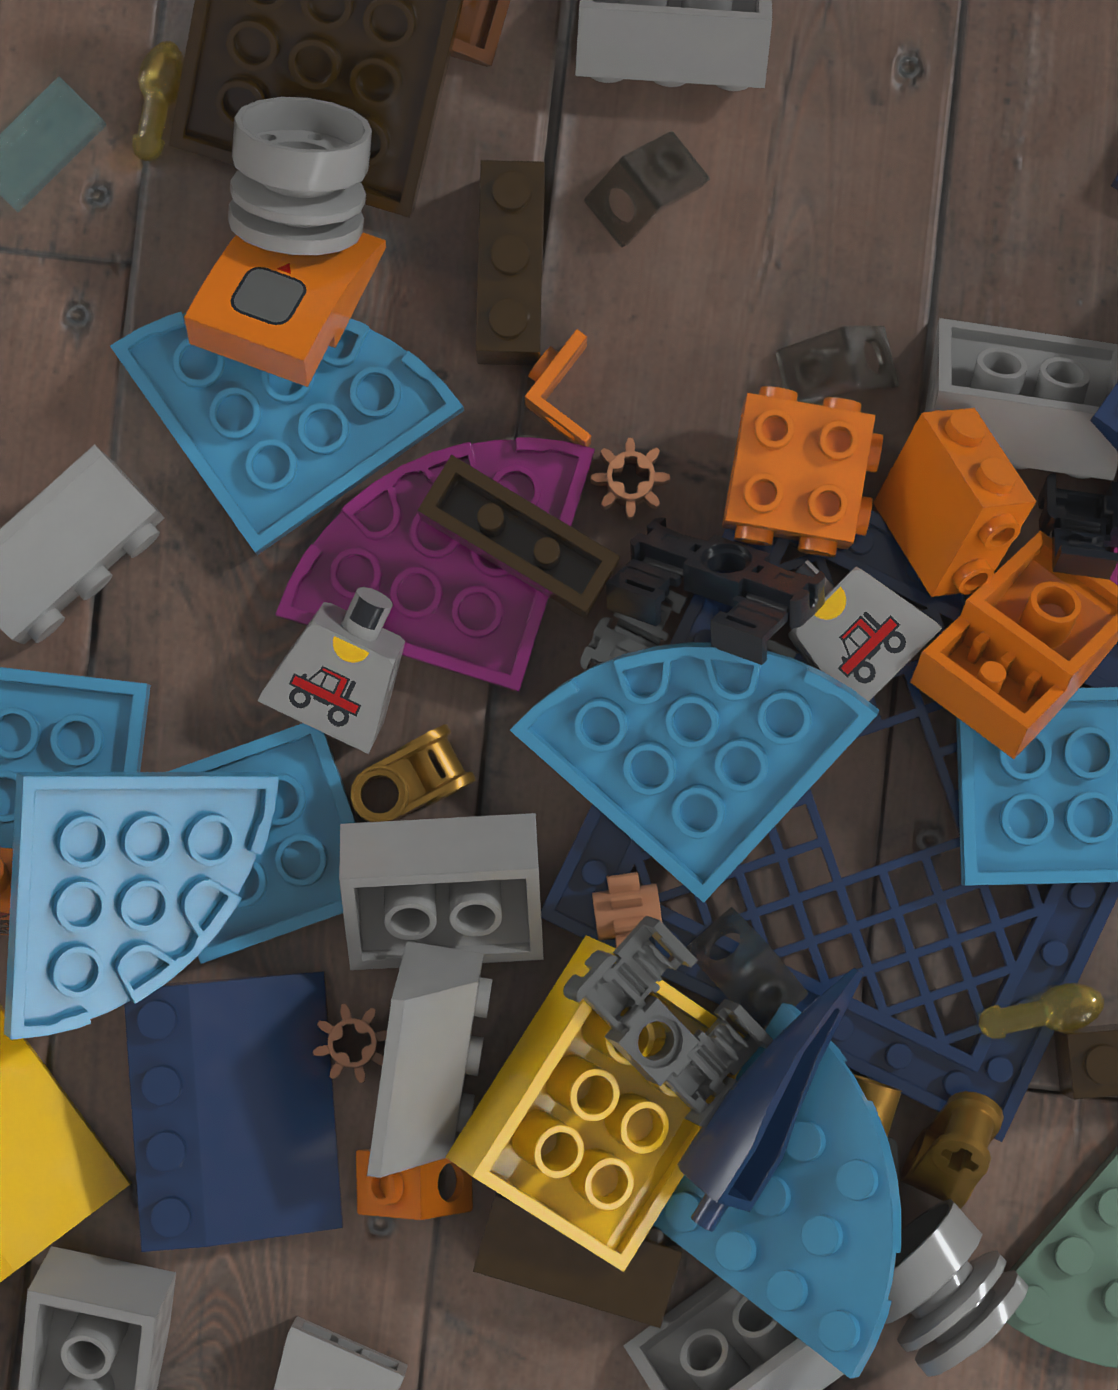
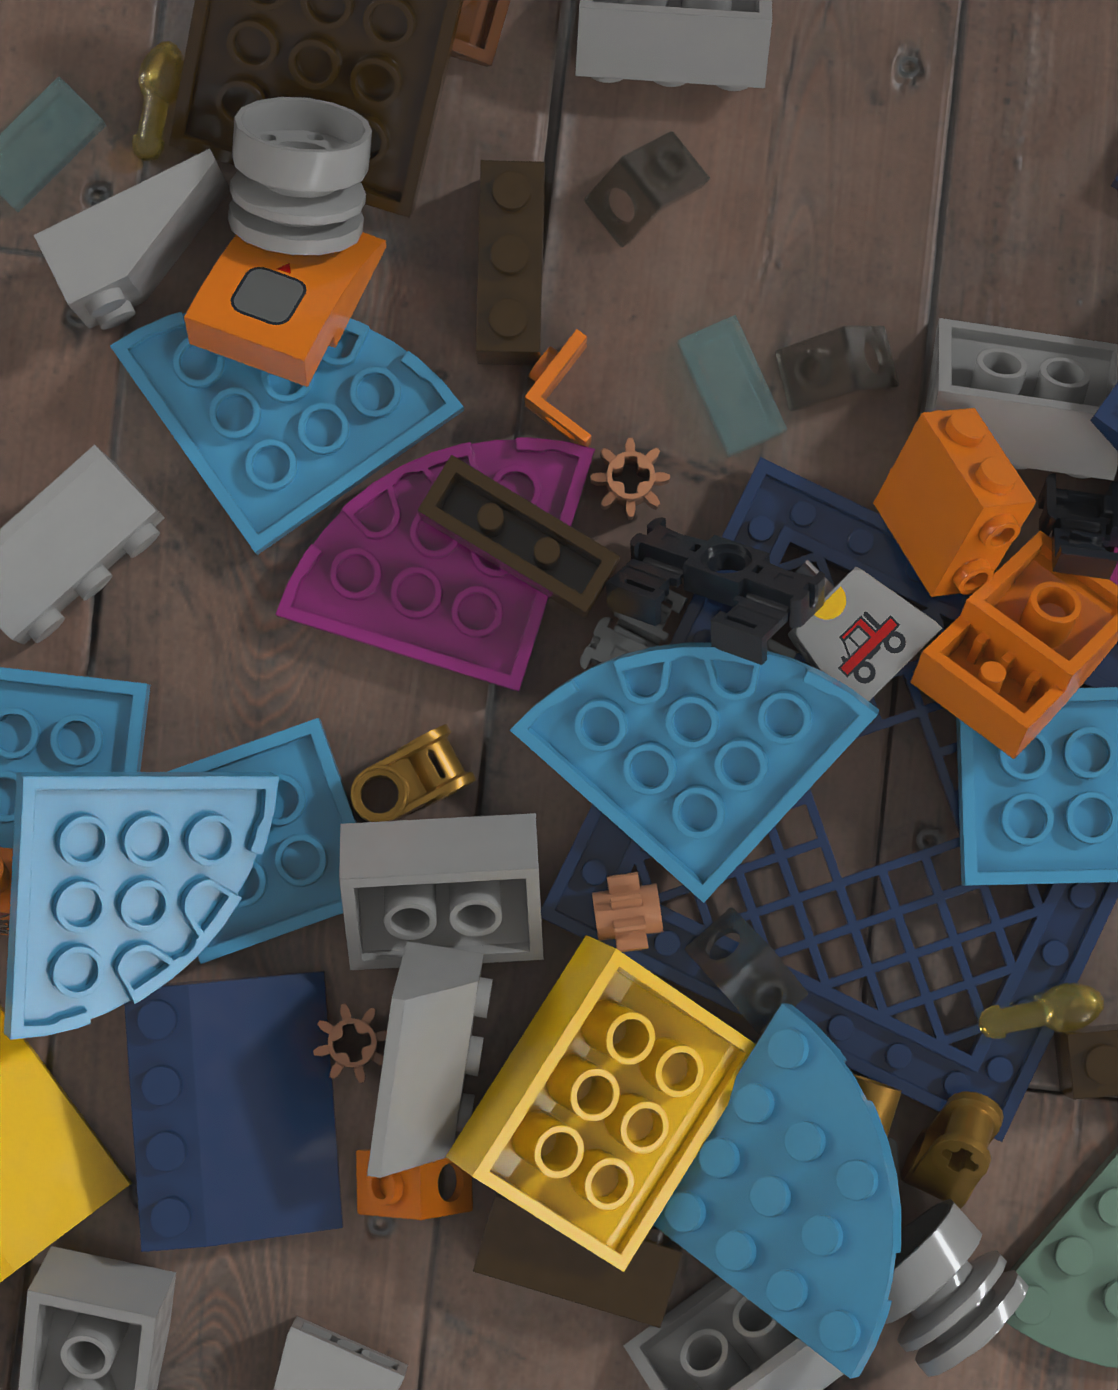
(128, 243): none -> light grey slope
(340, 671): light grey torso -> none
(687, 1062): dark grey piece -> none
(731, 386): none -> clear light blue tile
(755, 1120): dark blue piece -> none
(801, 472): orange brick -> none

